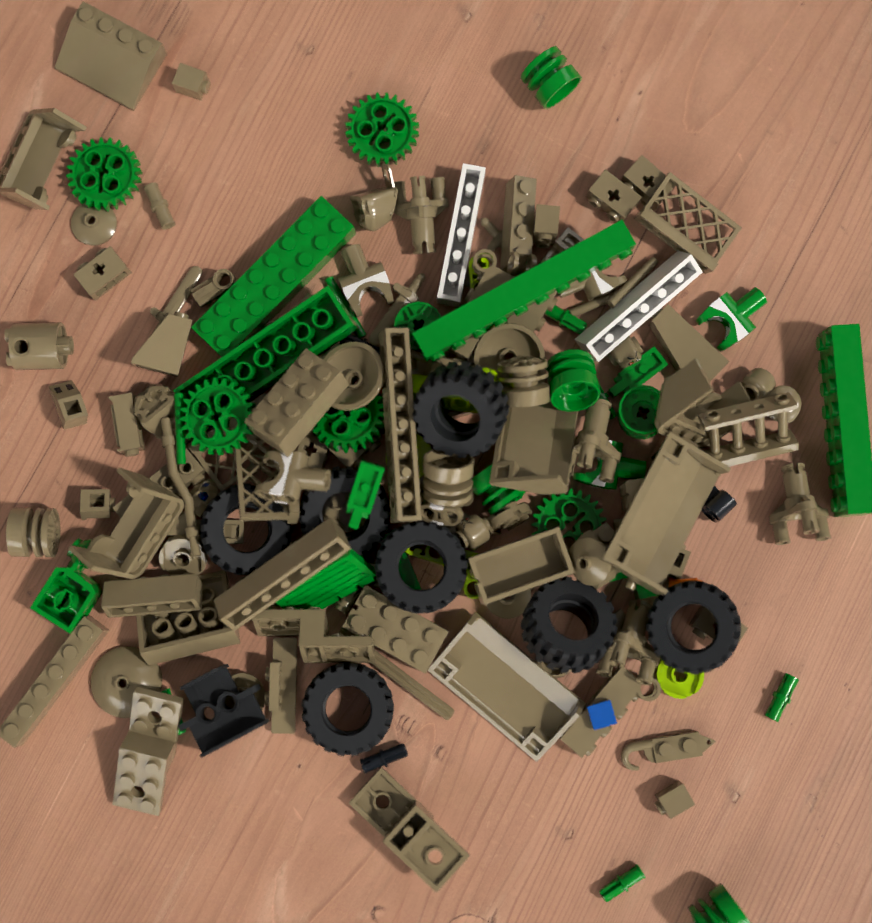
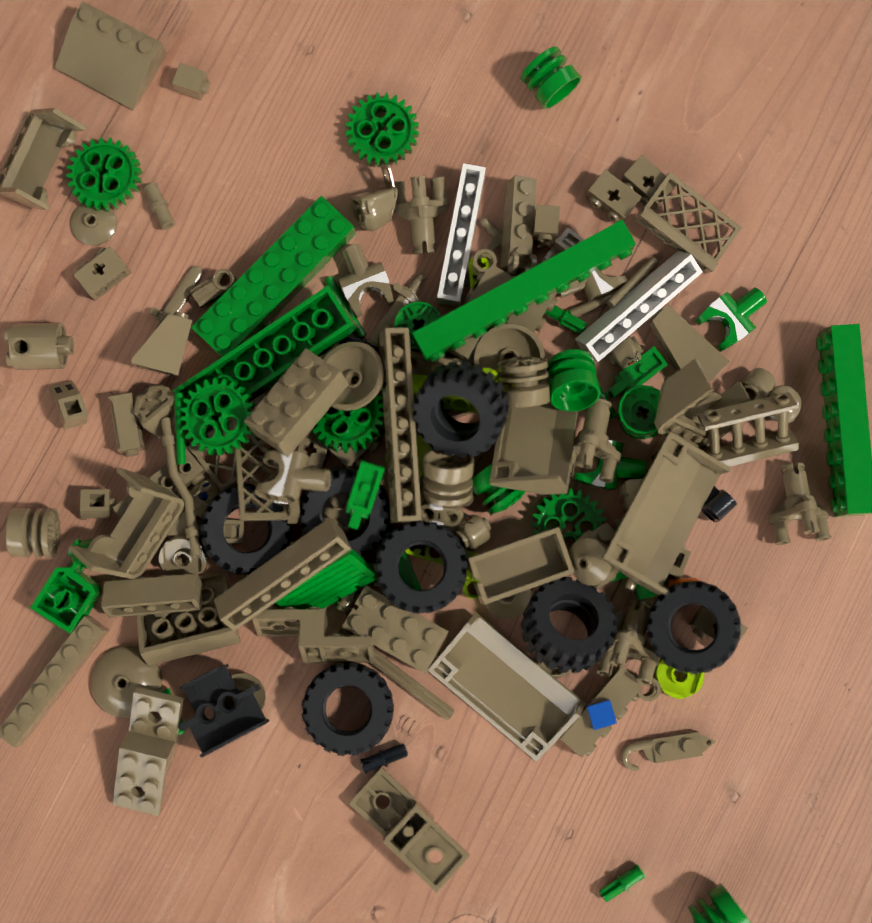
(282, 685): dark tan bracket -> none
(510, 518): dark tan plate -> none
(673, 800): dark tan brick -> none
(781, 697): green pin -> none

